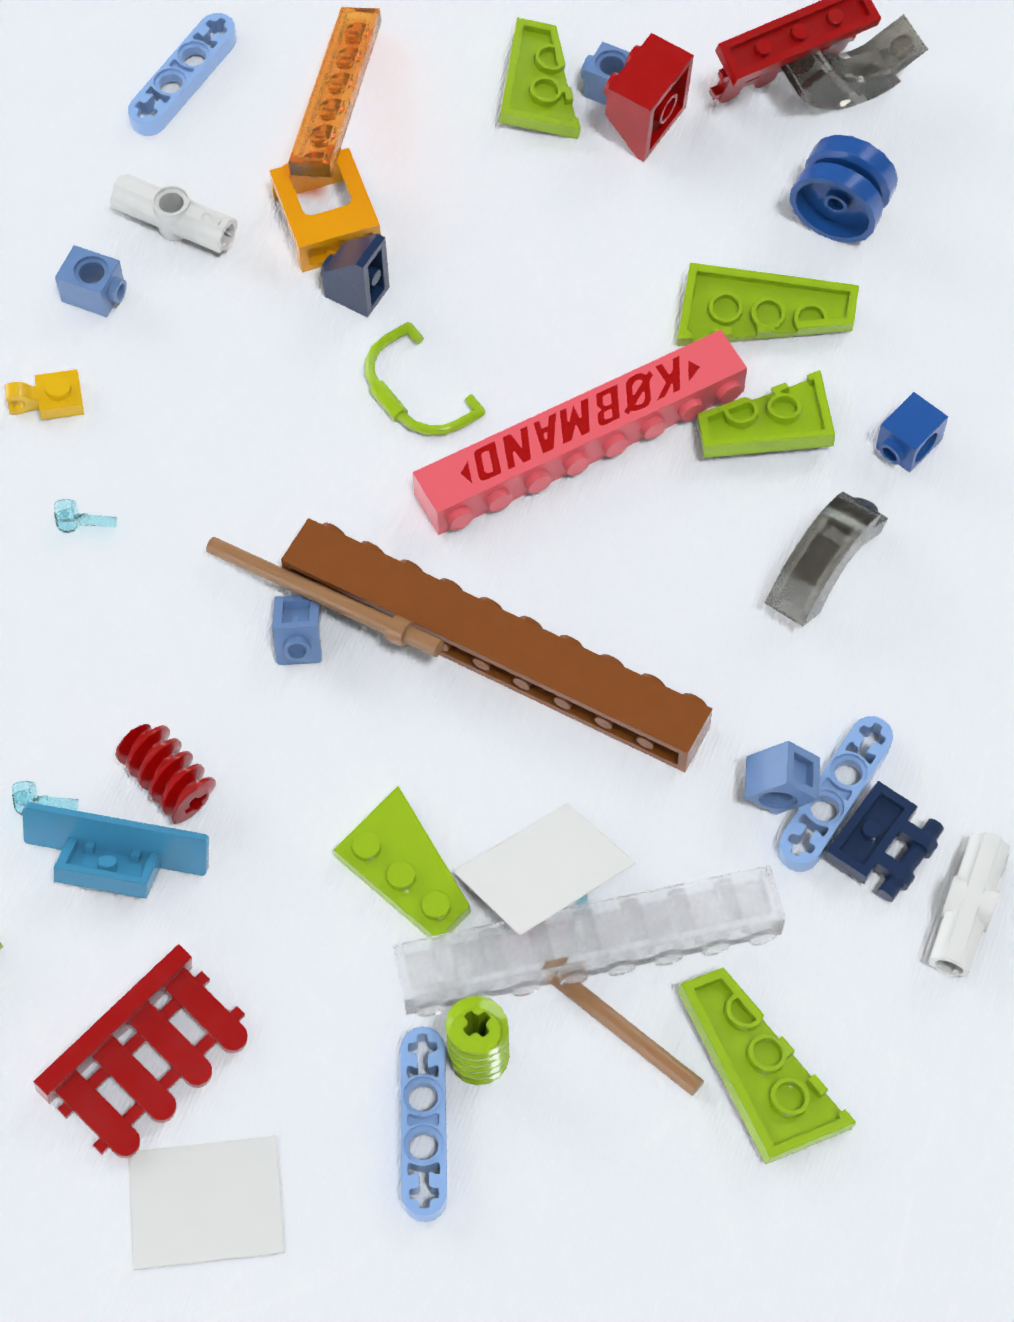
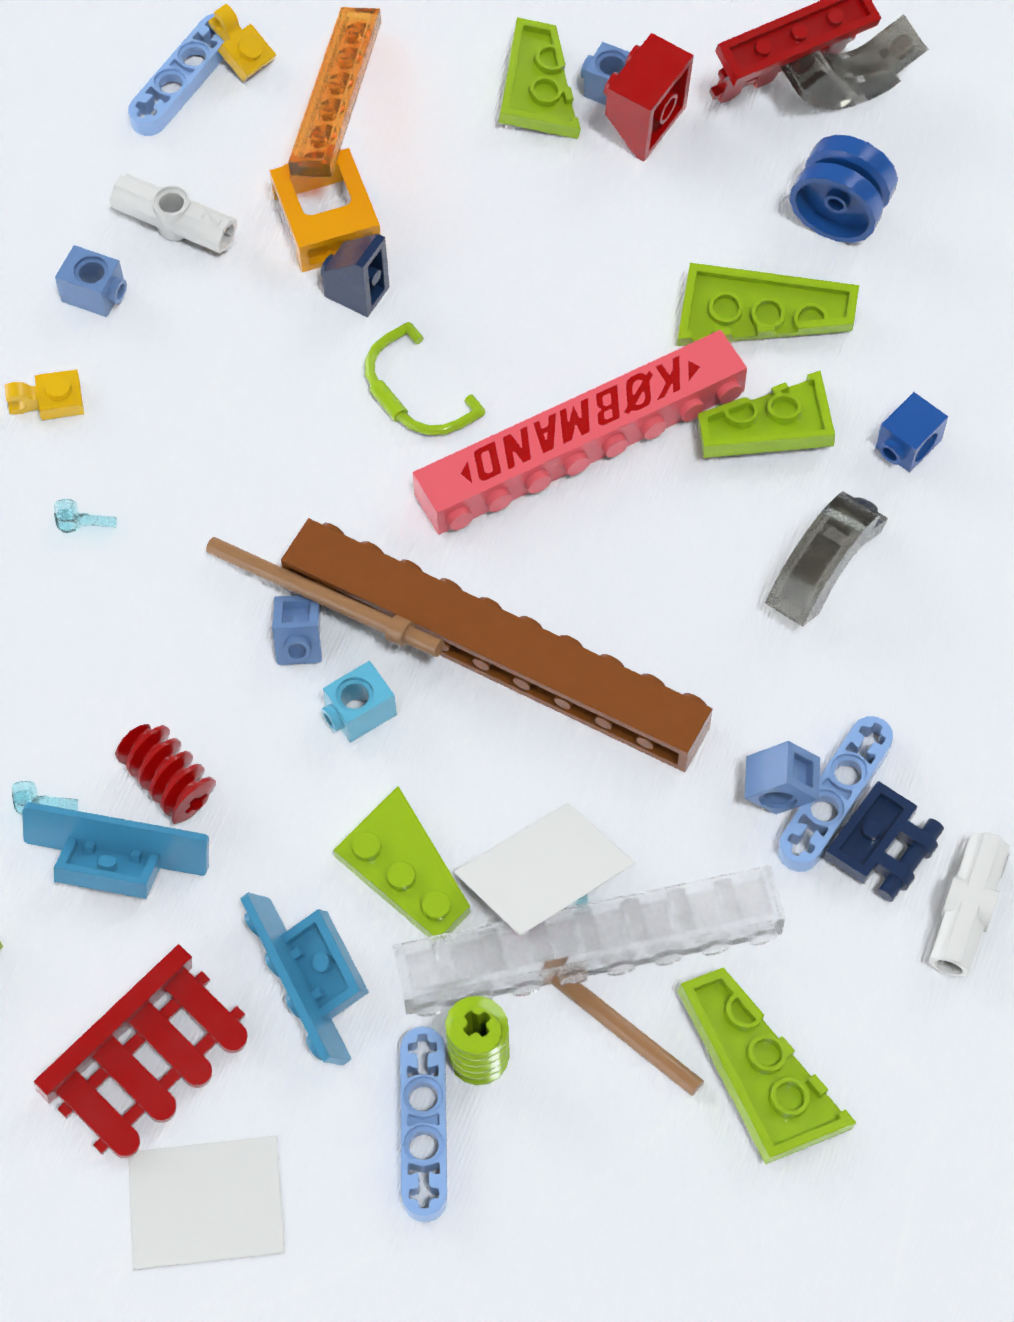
(242, 48): none -> yellow plate
(313, 970): none -> dark azure bracket
(360, 684): none -> medium azure brick

